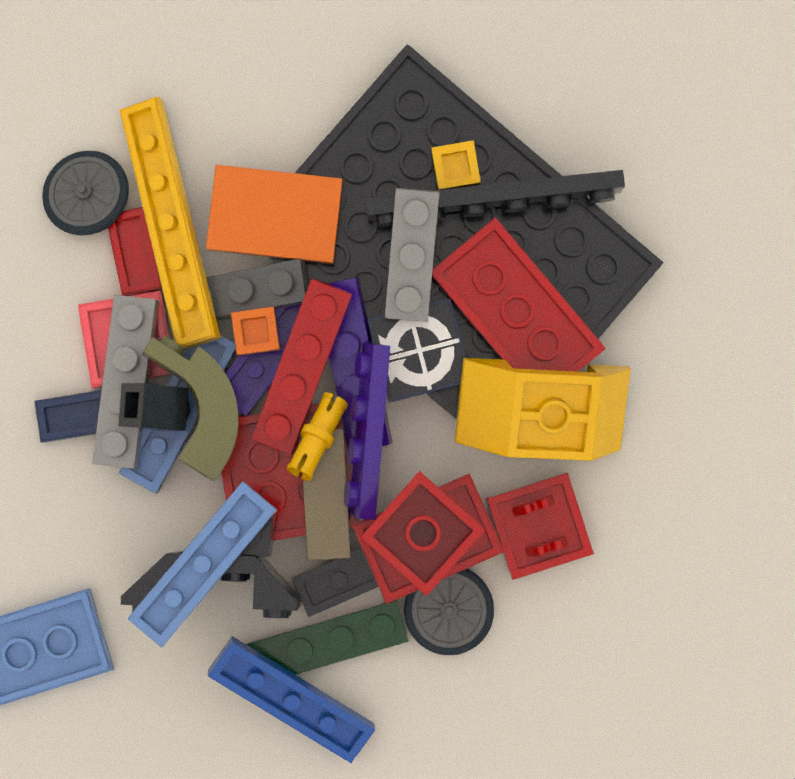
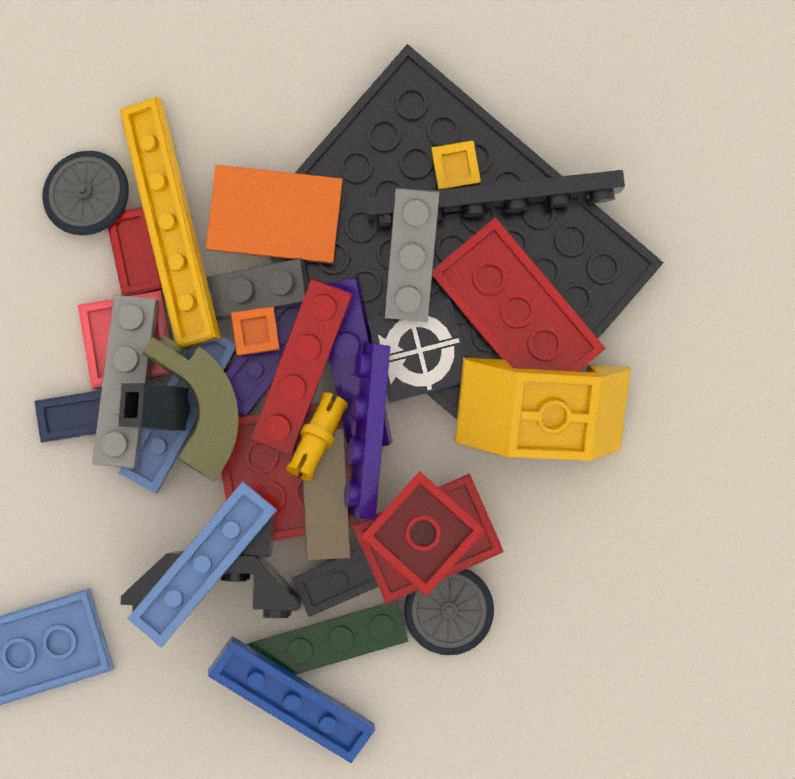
(539, 526): red plate -> none

